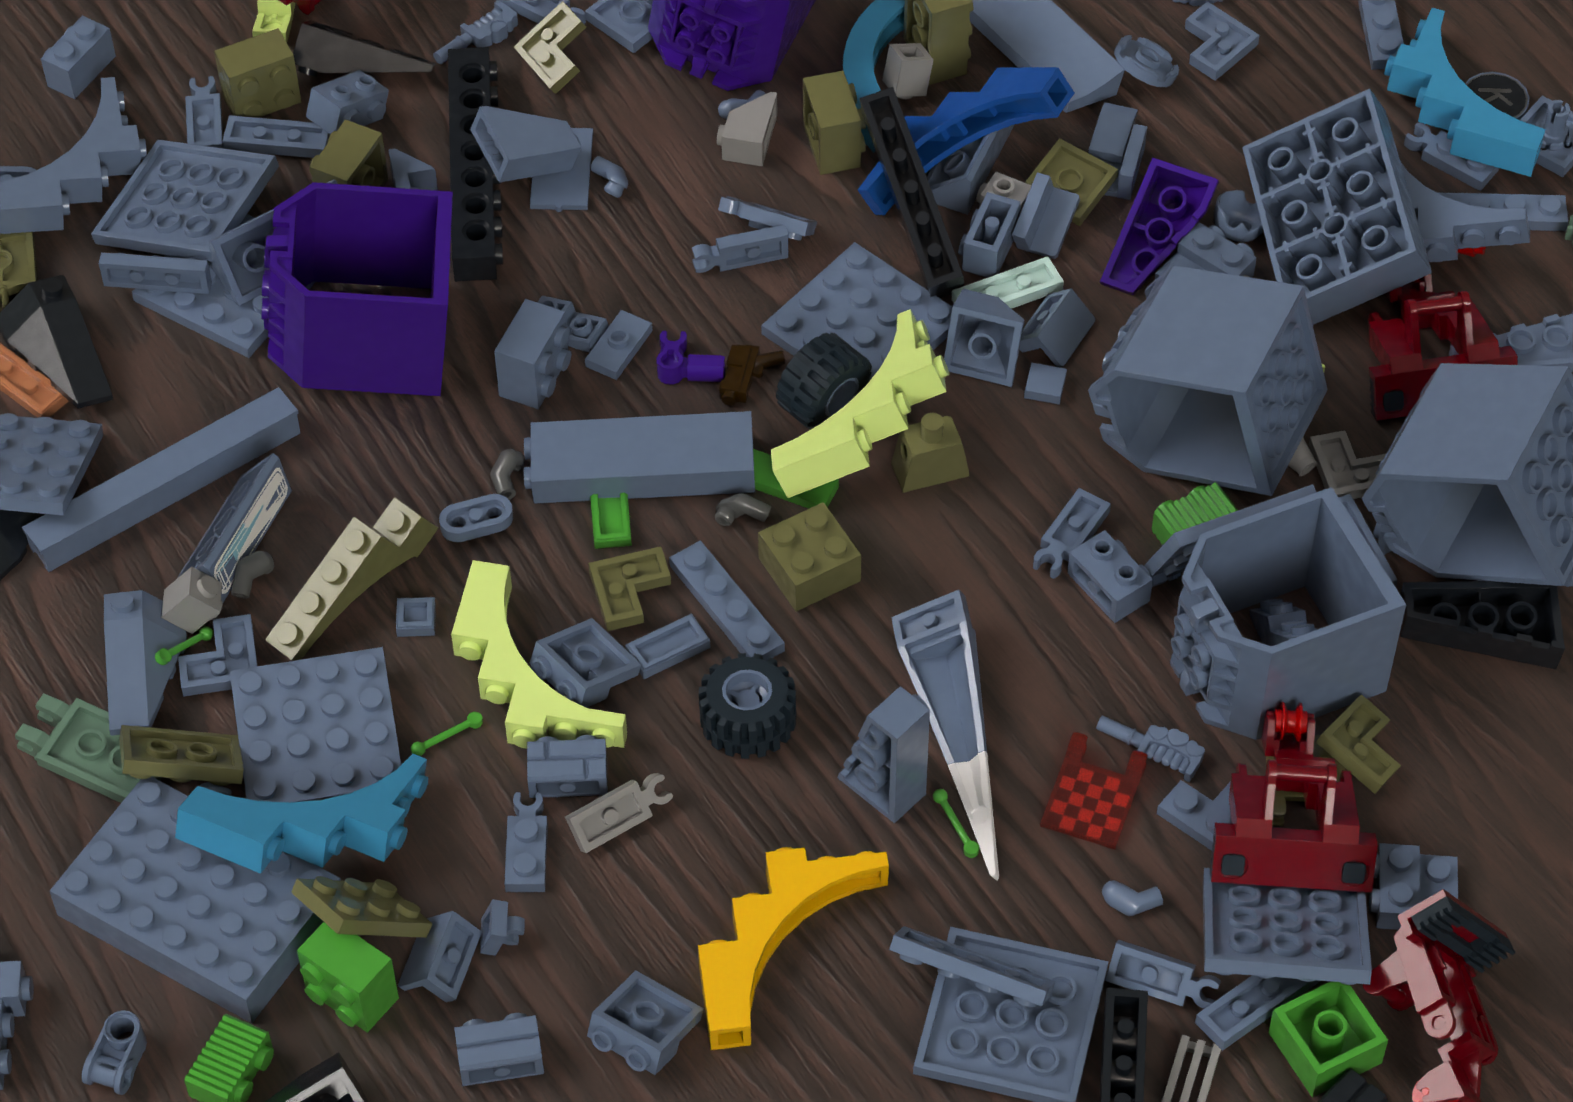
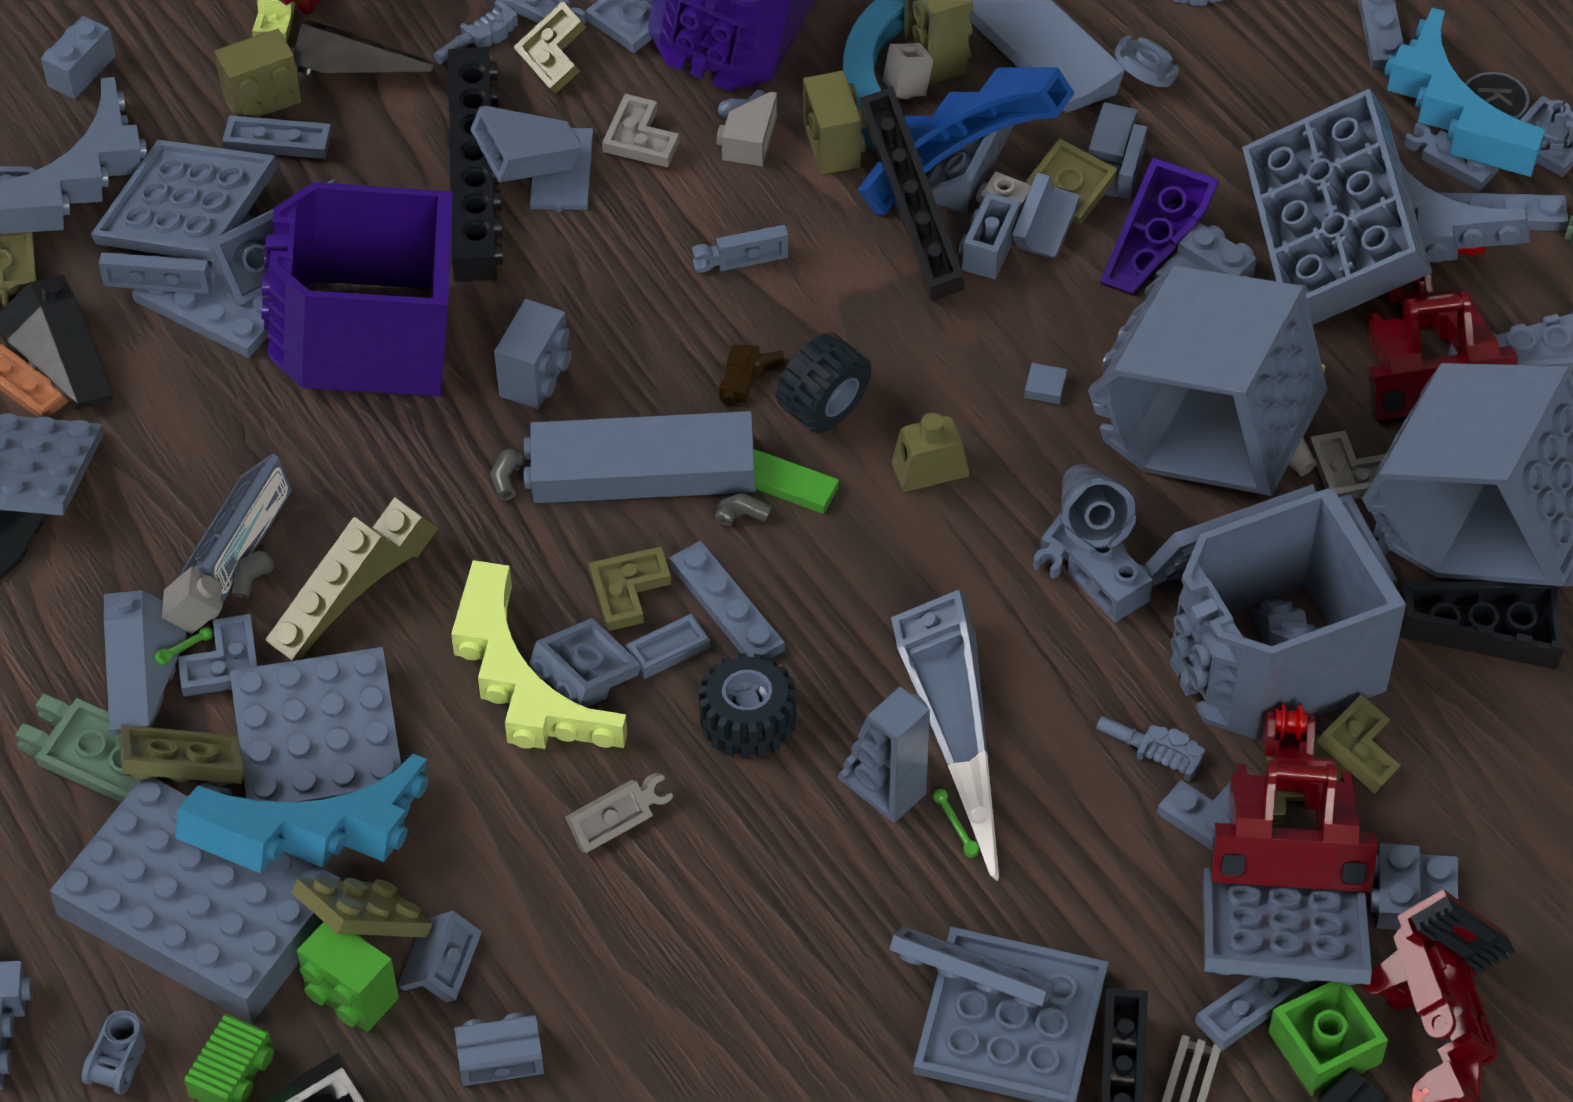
(163, 479): sand blue tile -> none
(204, 115): sand blue plate -> none
(349, 97): sand blue brick -> none
(352, 157): olive brick -> none
(411, 172): sand blue slope -> none
(415, 616): sand blue tile -> none
(473, 720): bright green hinge -> none
(475, 517): sand blue plate -> none
(499, 928): sand blue tile -> none
(526, 847): sand blue plate -> none
(567, 767): sand blue brick -> none
(584, 328): sand blue slope -> none
(611, 172): sand blue arm -> none
(611, 521): bright green tile -> none
(618, 344): sand blue plate -> none
(634, 138): none -> light grey plate
(643, 1023): sand blue plate -> none
(674, 367): dark purple bar -> none
(762, 921): yellow arch -> none
(763, 216): sand blue plate -> none
(809, 556): olive brick -> none
(860, 304): sand blue plate -> none
(878, 411): yellowish green arch -> none
(983, 338): sand blue slope -> none
(1019, 284): light aqua plate -> none
(1057, 326): sand blue panel -> none
(1091, 799): clear red flag -> none
(1095, 508): none -> sand blue cone
(1128, 900): sand blue arm -> none
(1158, 974): sand blue plate -> none
(1196, 508): bright green brick -> none
(1223, 37): sand blue plate -> none
(1237, 216): sand blue hair -> none

